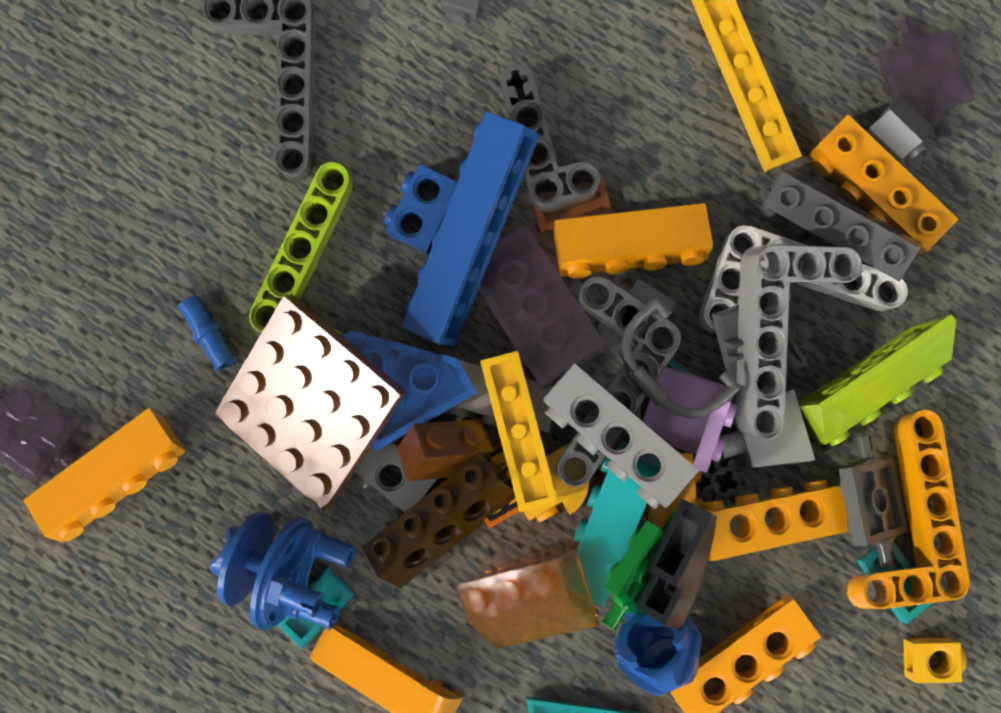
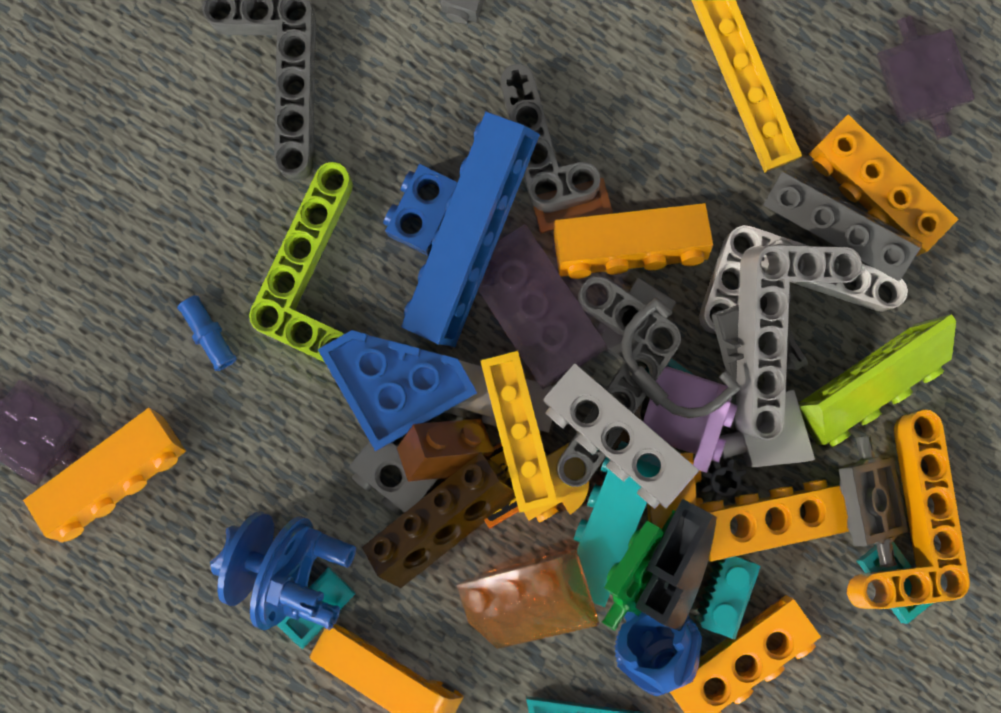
(309, 402): plate -> none
(727, 595): none -> teal brick
(900, 130): dark grey brick -> none
(917, 656): yellow brick -> none

